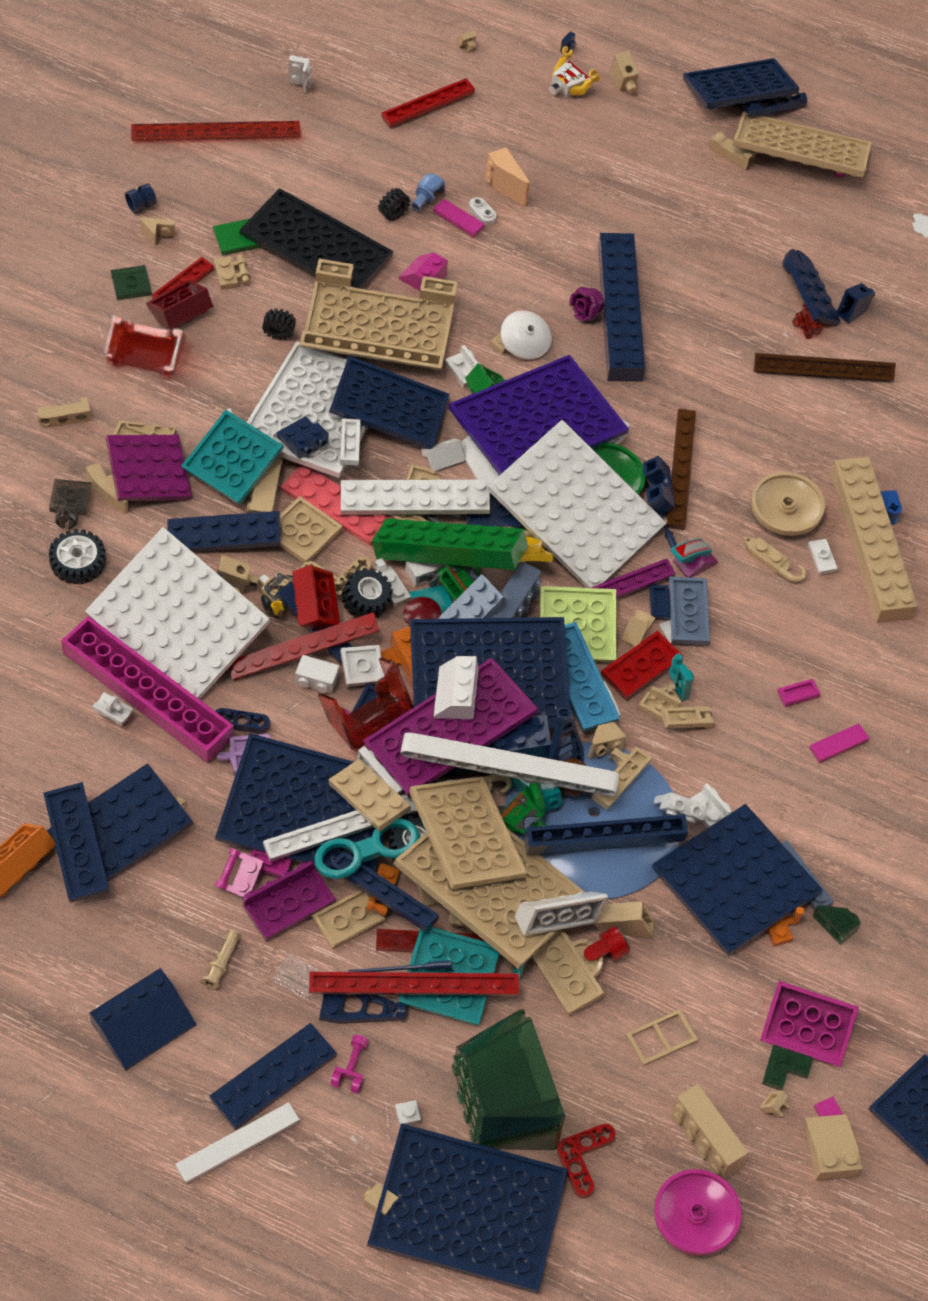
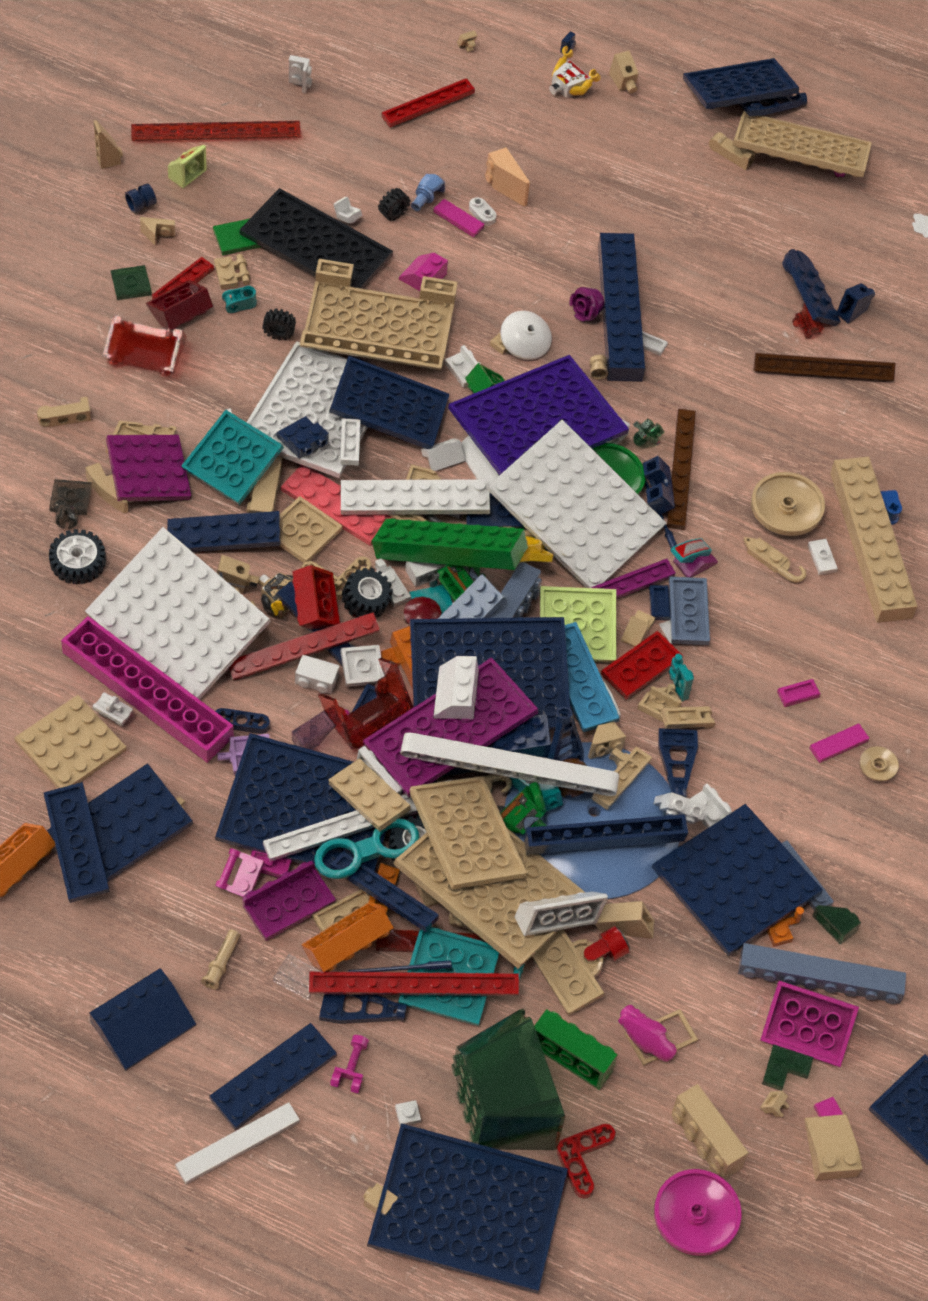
(70, 743): none -> tan plate
(107, 151): none -> tan slope
(188, 166): none -> yellowish green slope
(241, 299): none -> teal piece
(313, 731): none -> slope
(345, 211): none -> white bracket
(347, 937): none -> orange brick
(574, 1049): none -> green brick
(598, 367): none -> tan wheel
(647, 432): none -> clear green hips
(647, 1033): none -> dark pink animal
(653, 344): none -> white tile
(677, 740): none -> dark blue plate
(822, 973): none -> sand blue brick
(879, 757): none -> tan dish

